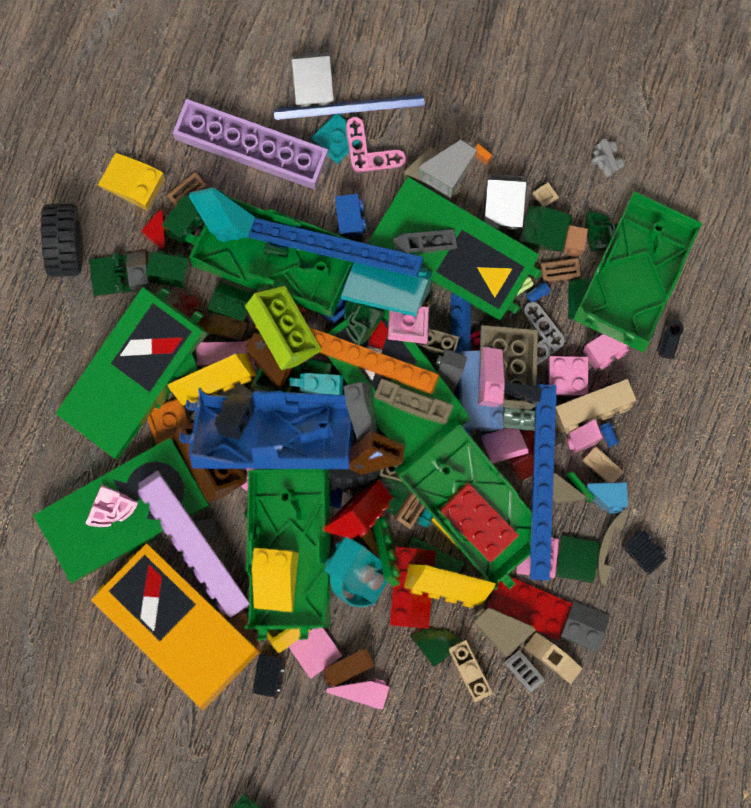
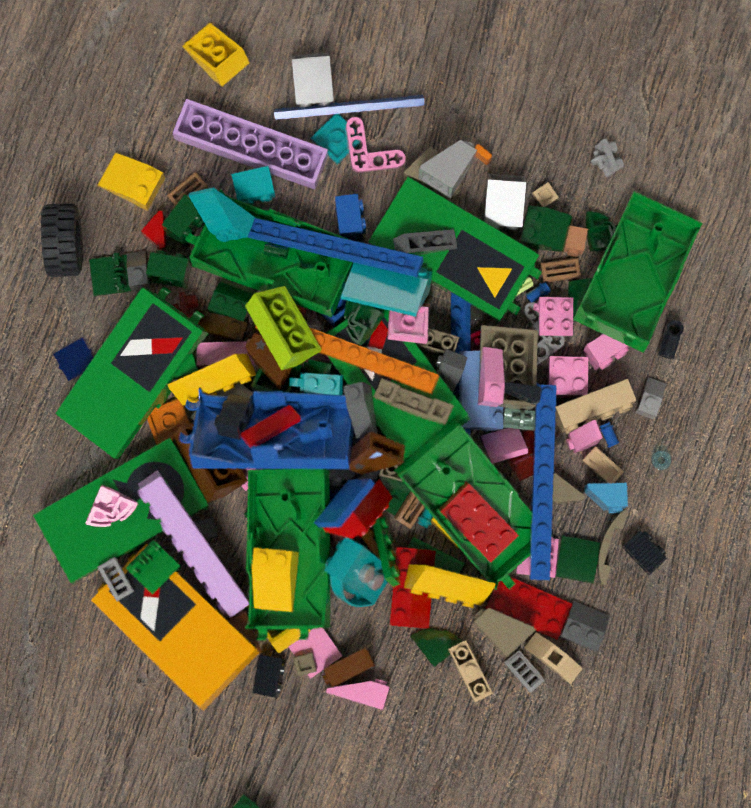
(74, 359): none -> clear blue piece
(107, 565): none -> light grey slope
(153, 567): none -> green hinge
(216, 54): none -> yellow slope
(253, 185): none -> teal slope
(270, 426): none -> red tile
(304, 664): none -> dark tan tile
(344, 503): none -> blue tile
(555, 316): none -> bright pink hinge
(580, 486): green piece -> none
(651, 398): none -> light grey slope
(667, 460): none -> clear light blue plate

